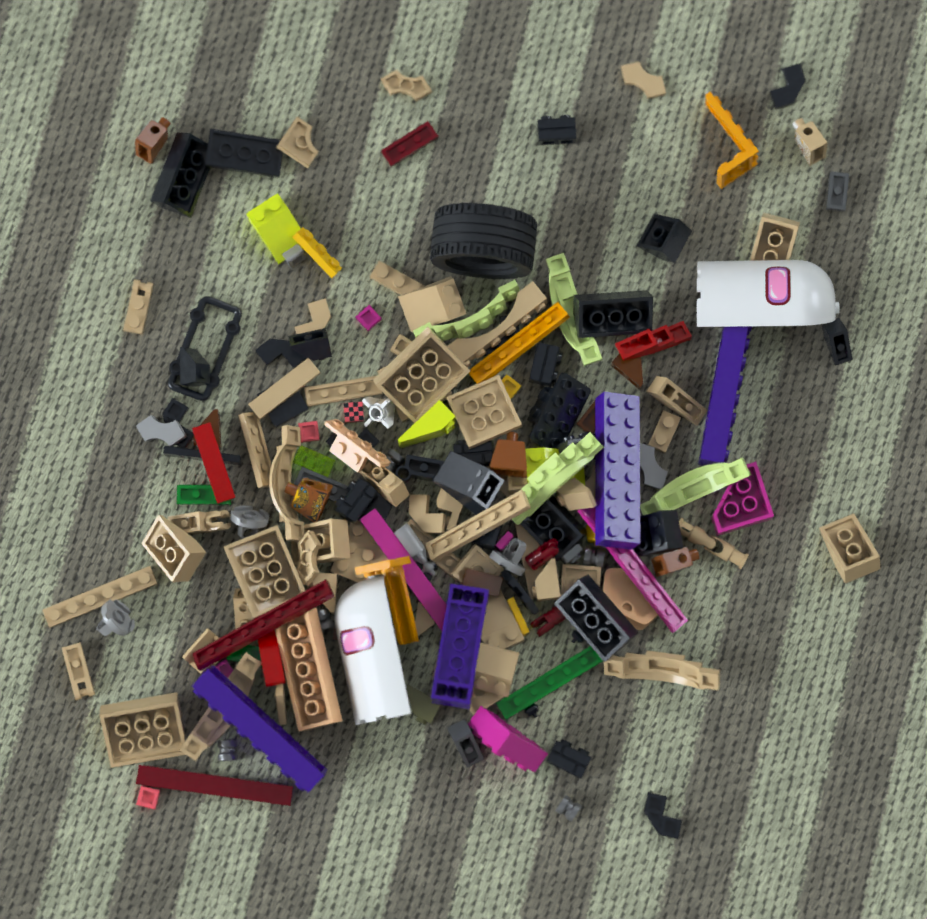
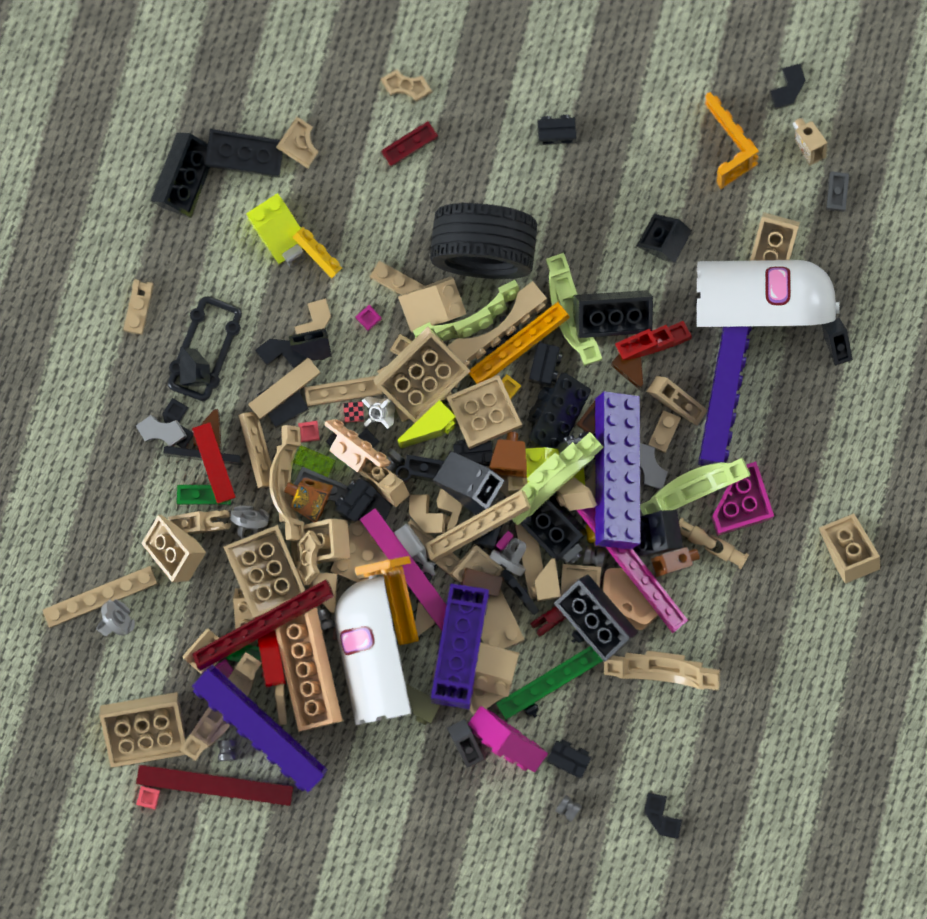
(78, 670): tan plate -> none
(152, 139): dark orange torso -> none
(518, 616): yellow tile -> none
(542, 554): dark red hinge -> none
(635, 75): tan tile -> none

